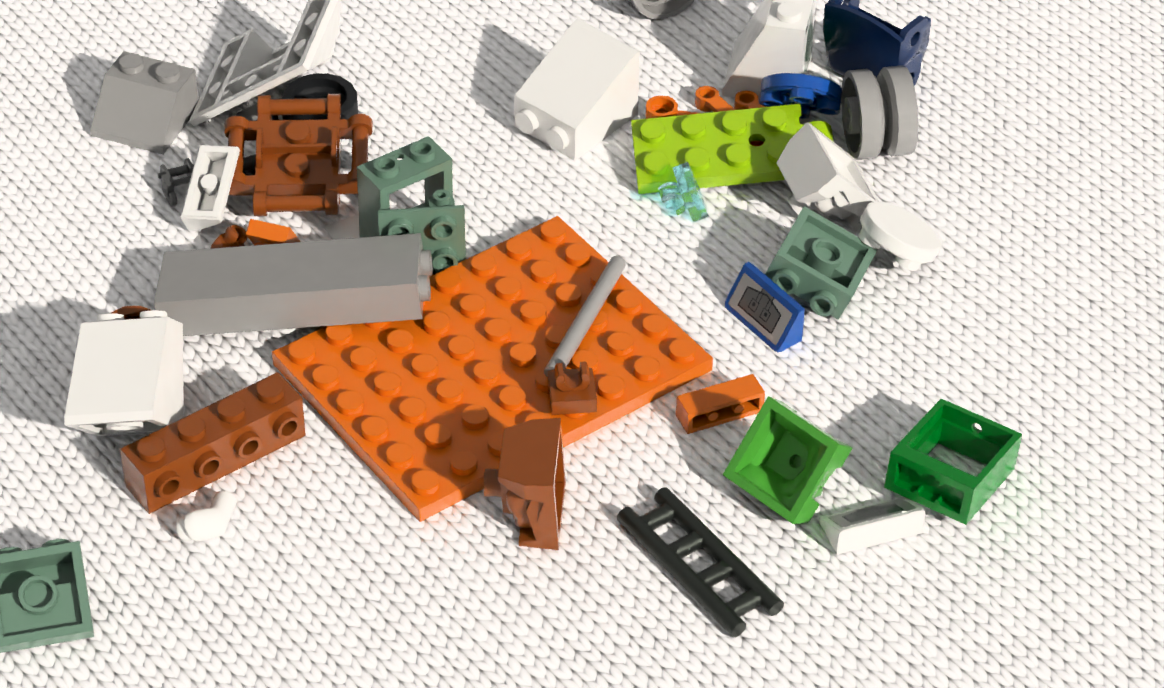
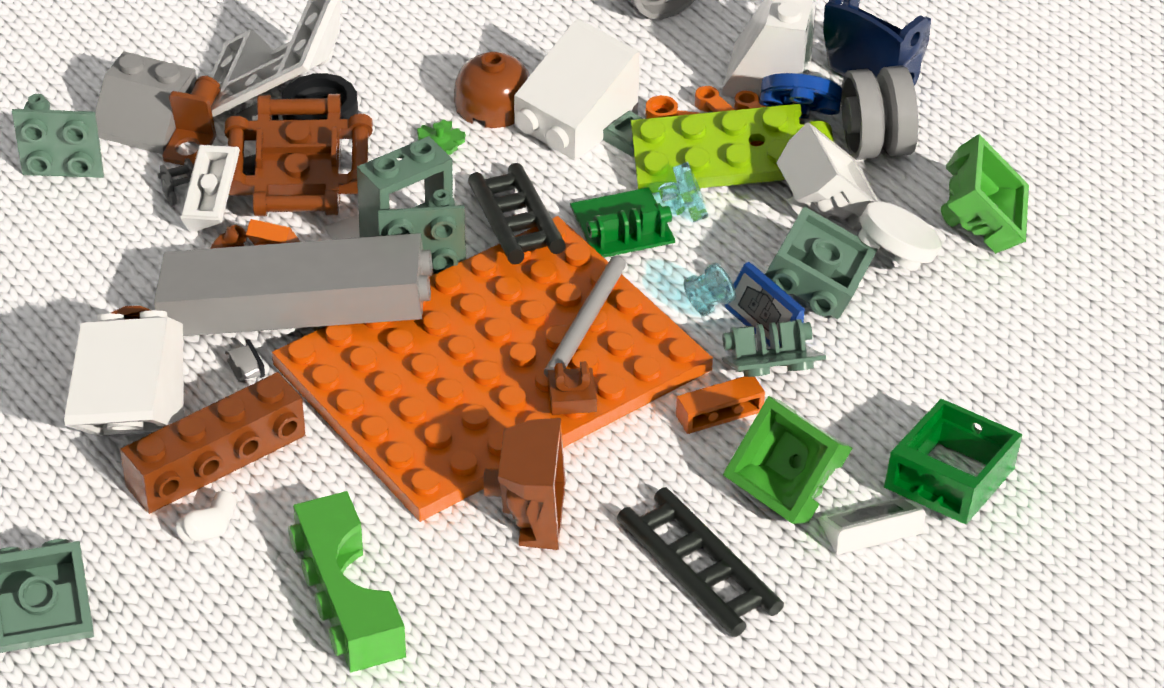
(57, 140): none -> sand green hinge
(192, 118): none -> dark orange bracket
(245, 362): none -> light grey piece
(362, 619): none -> bright green arch
(443, 135): none -> bright green plant
(488, 87): none -> dark orange cylinder
(505, 226): none -> pearl dark grey bar
(620, 133): none -> sand green tile
(624, 222): none -> green hinge
(709, 289): none -> clear light blue wheel
(755, 362): none -> sand green hinge
(986, 196): none -> bright green brick

